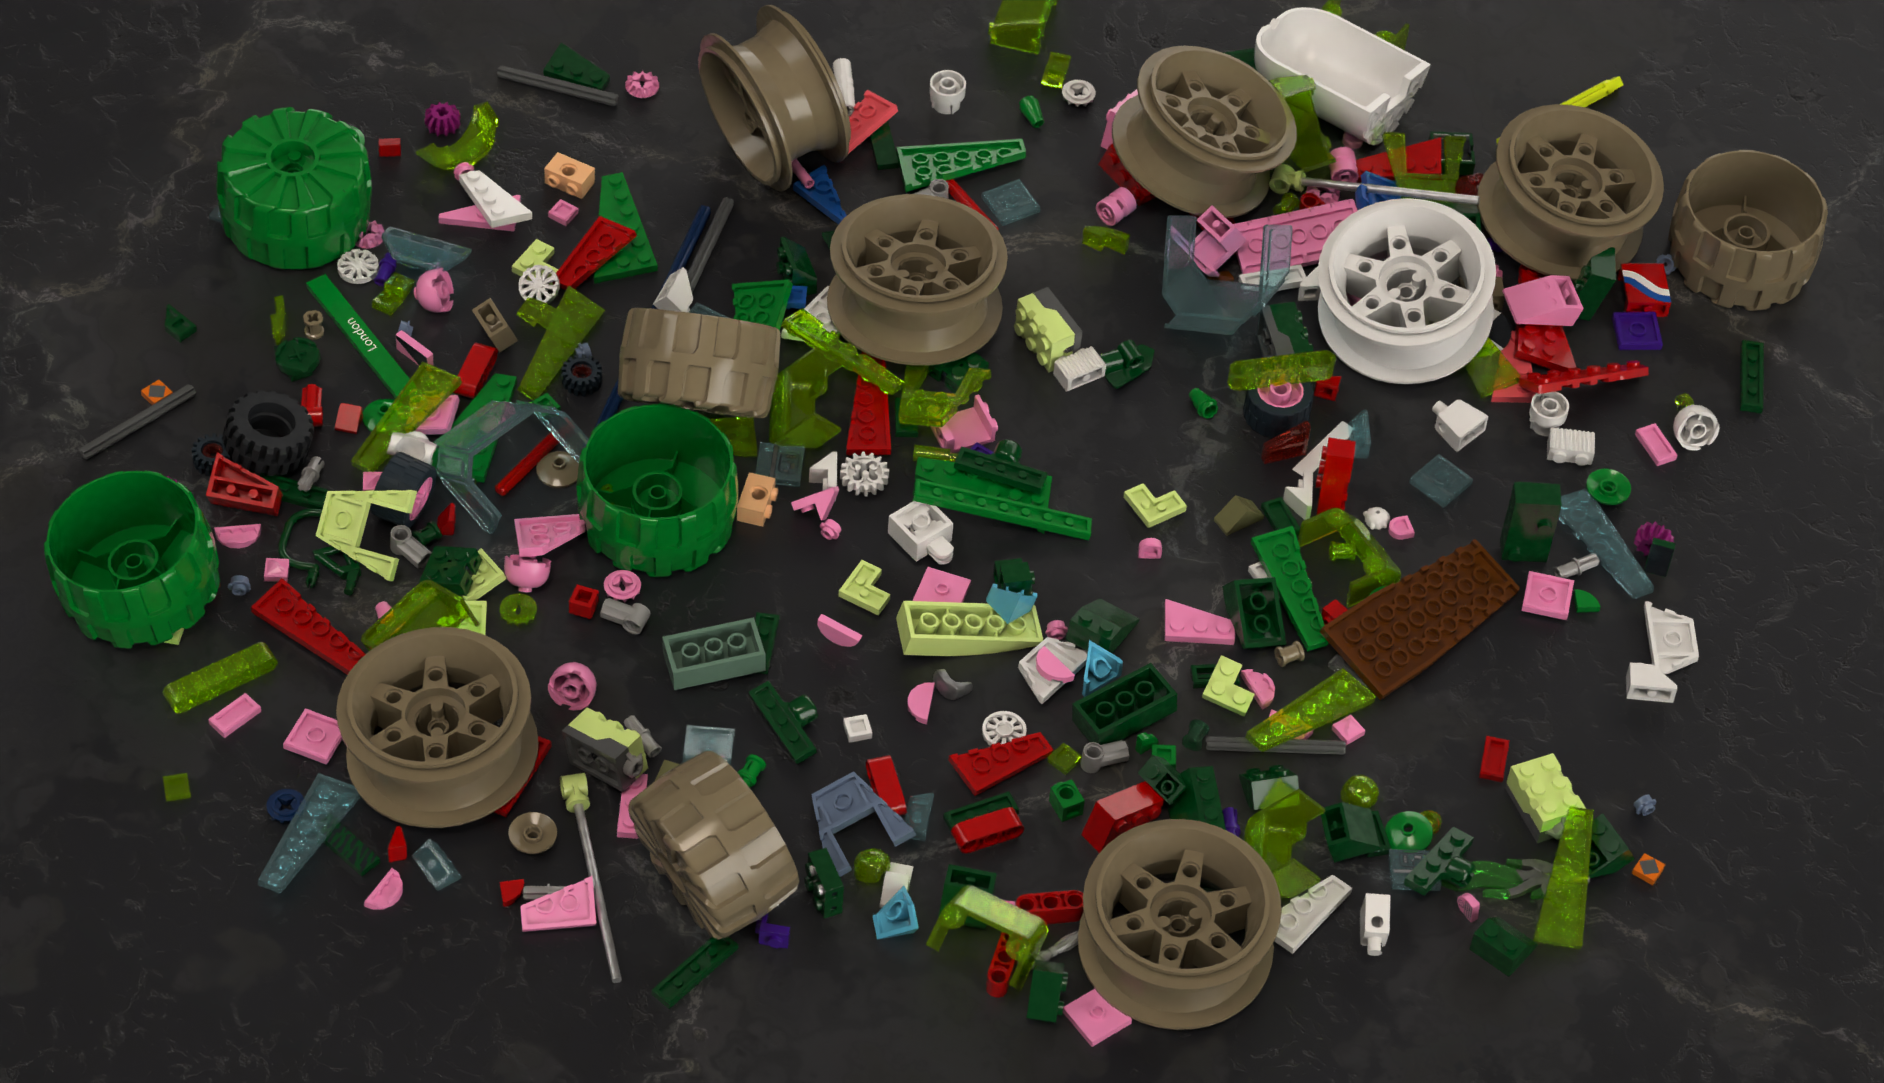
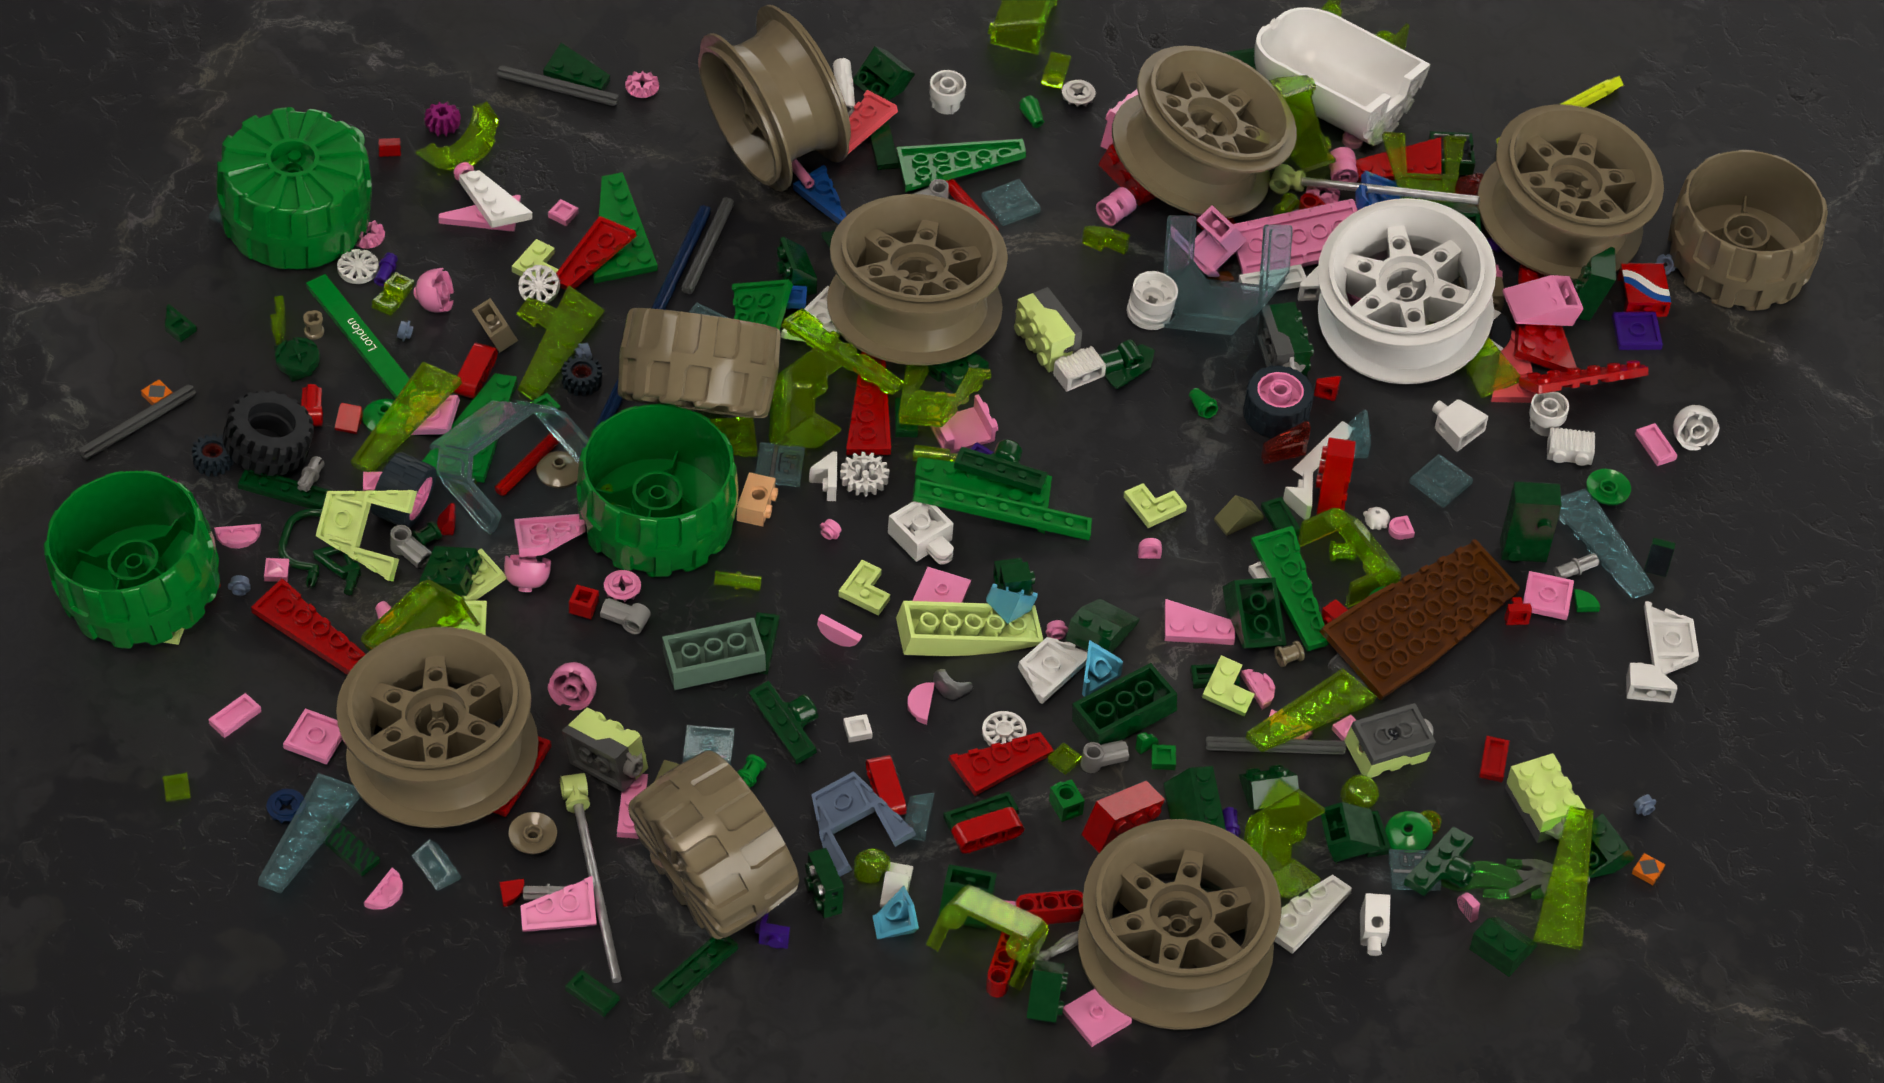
(220, 677): clear neon green beam -> none
(240, 489): red wedge -> none
(397, 848): red slope -> none
(413, 349): bright pink tile -> none
(414, 444): white piece -> none
(422, 251): clear light blue wedge -> none
(511, 602): clear neon green gear -> none
(569, 175): light nougat brick -> none
(592, 993): none -> dark green tile
(650, 745): light grey axle -> none
(676, 293): white slope -> none
(737, 580): none -> clear neon green pin
(823, 500): bright pink slope -> none
(883, 74): none -> dark green slope
(1051, 667): bright pink tile -> none
(1152, 300): none -> white wheel
(1163, 778): dark green slope -> none
(1195, 735): clear green bush -> none
(1281, 370): clear neon green beam -> none
(1390, 740): none -> dark grey piece
(1518, 612): none -> red tile
(1647, 532): magenta gear -> none
(1683, 400): clear neon green tile -> none
(1751, 376): dark green tile -> none

